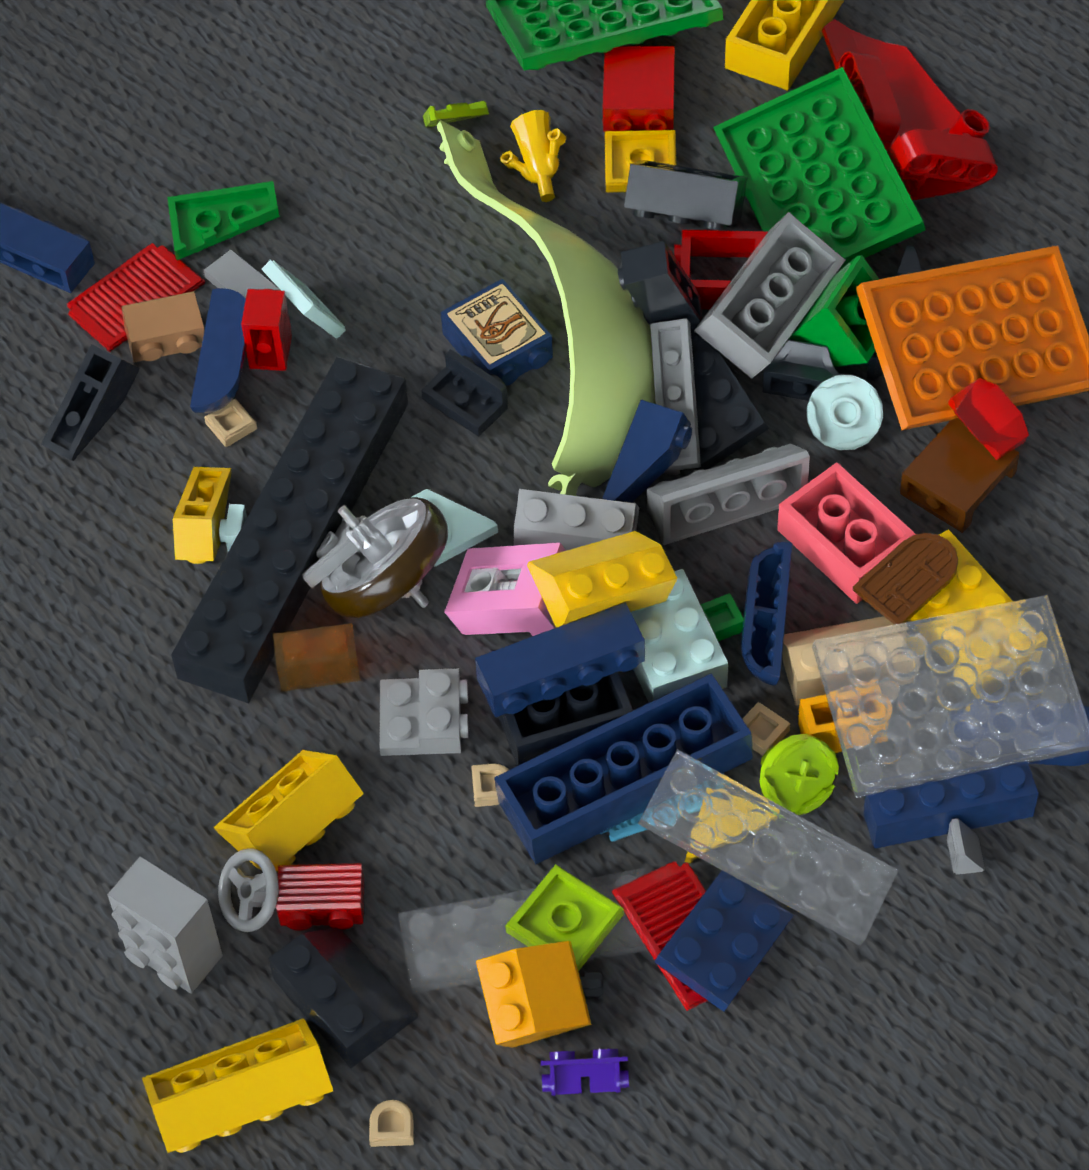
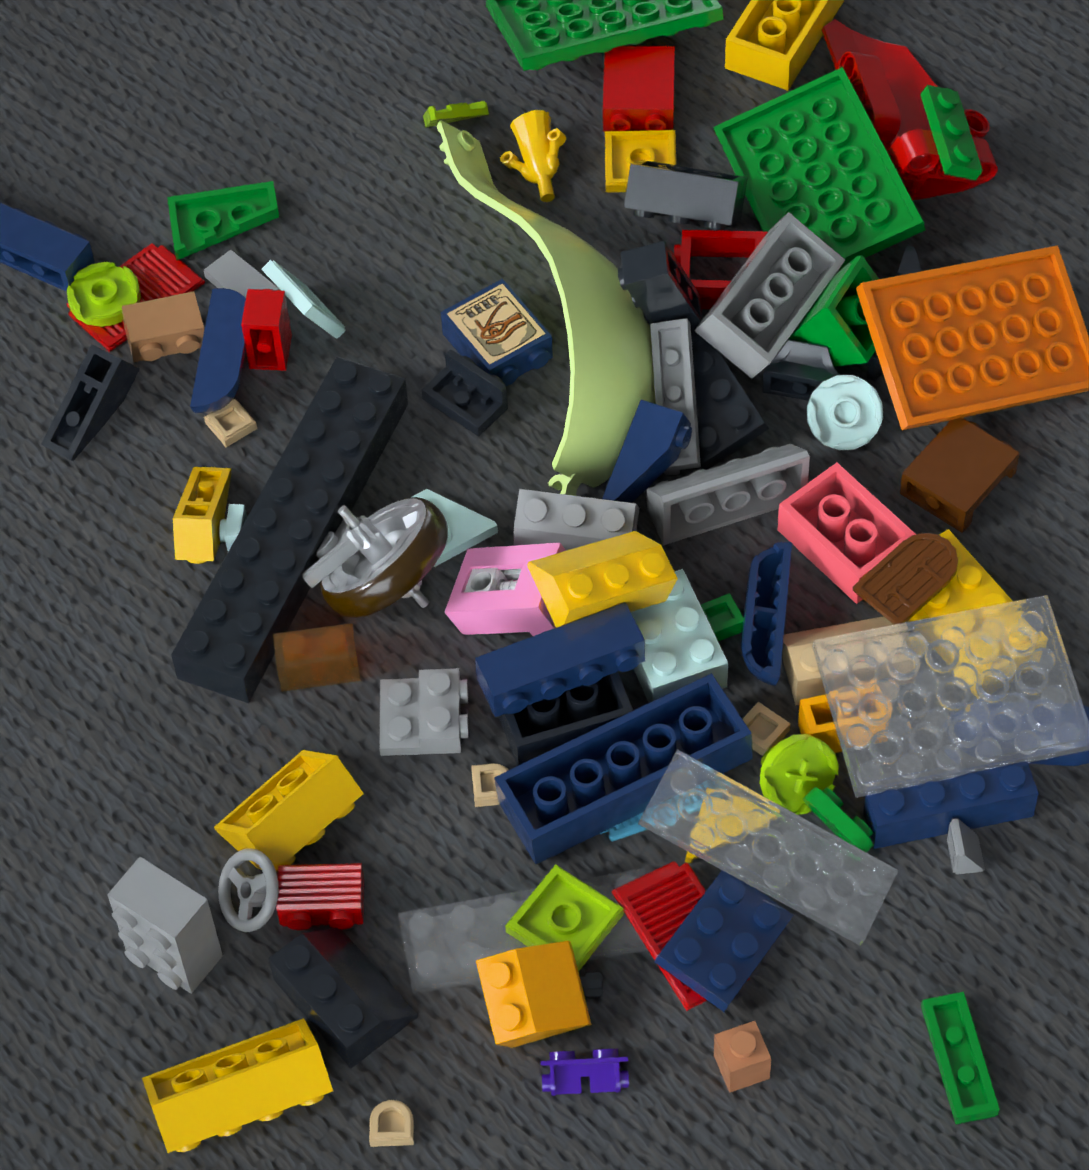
(101, 292): none -> lime tile
(742, 1056): none -> nougat brick
(827, 806): none -> green plate
(951, 132): none -> green plate
(960, 1058): none -> green plate
(990, 417): red slope -> none

